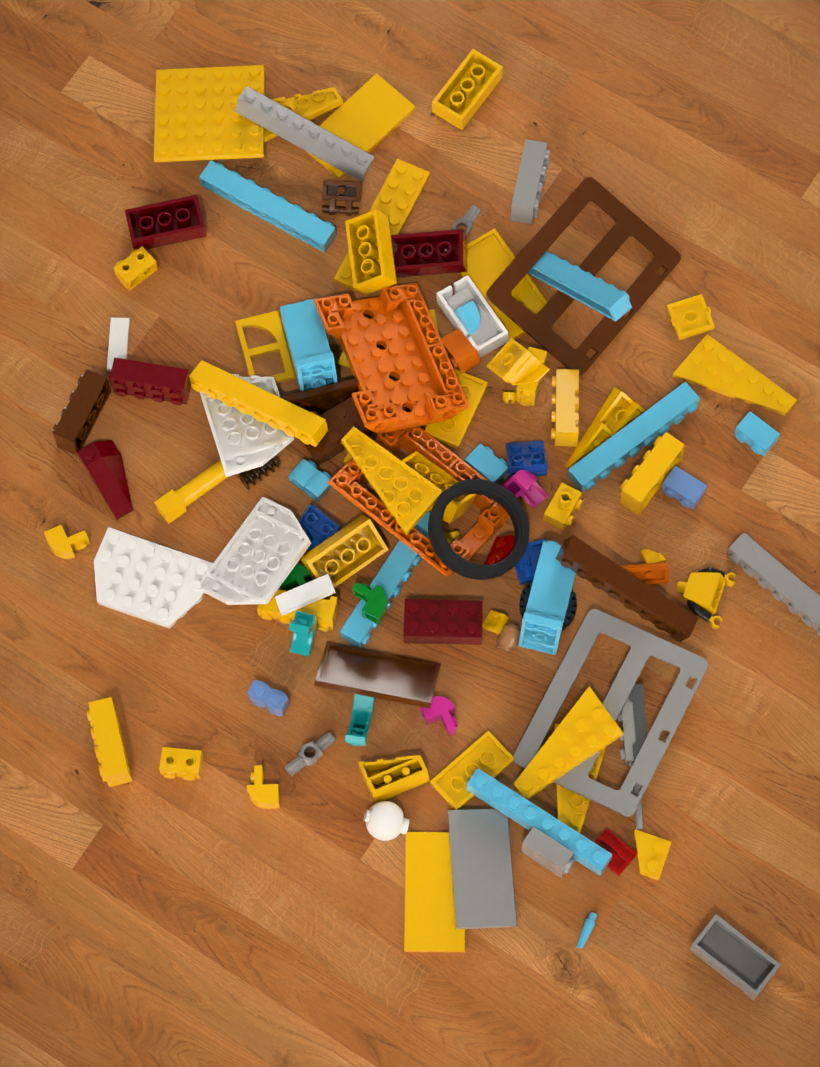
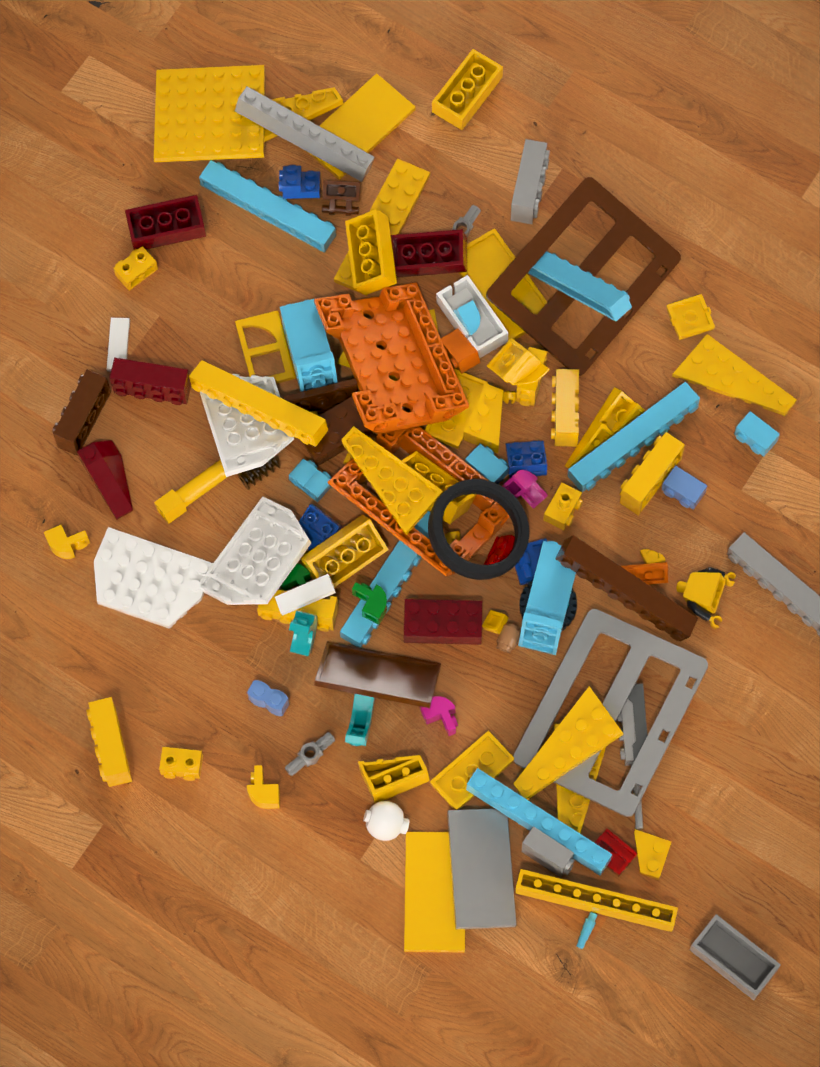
(299, 184): none -> blue plate
(486, 419): none -> yellow wedge
(596, 900): none -> yellow brick

